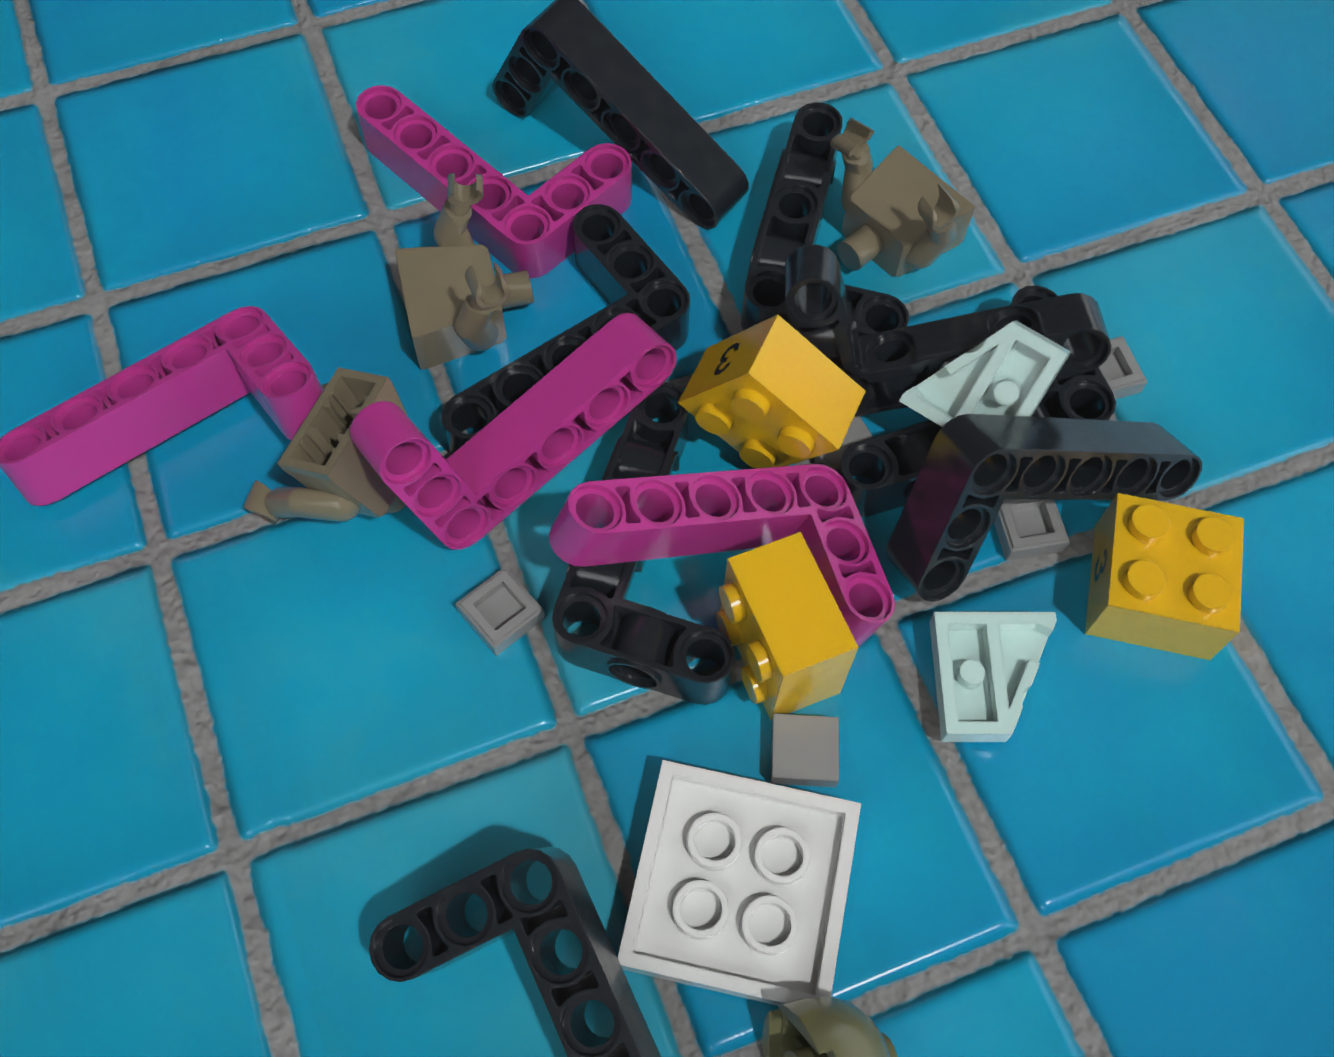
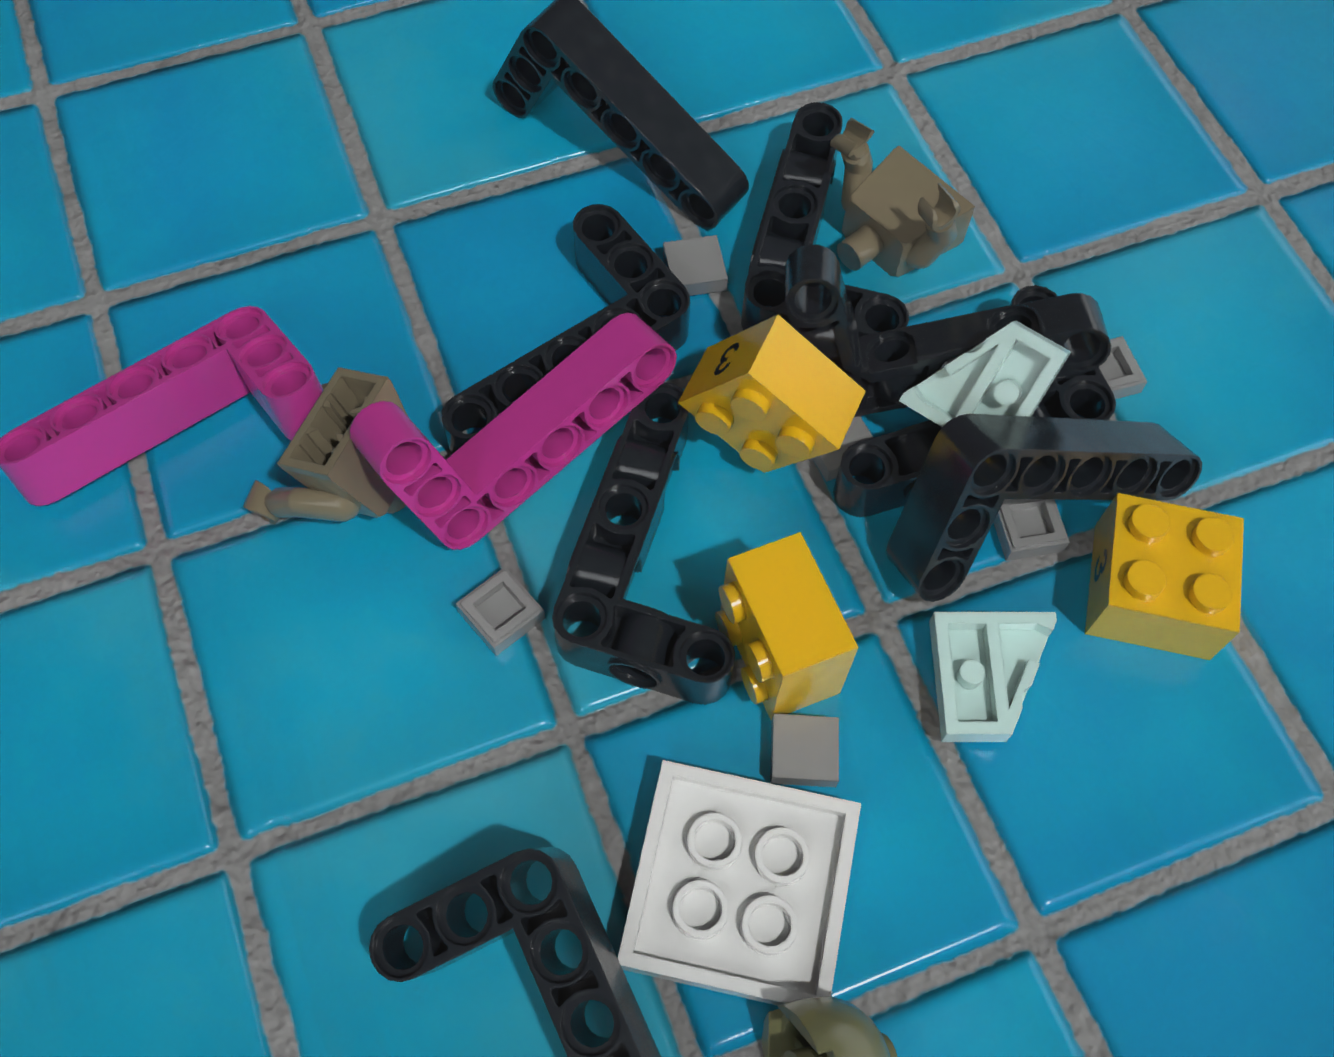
(452, 288): dark tan torso -> none
(516, 227): dark pink beam -> none
(697, 264): none -> light grey tile
(729, 513): dark pink beam -> none

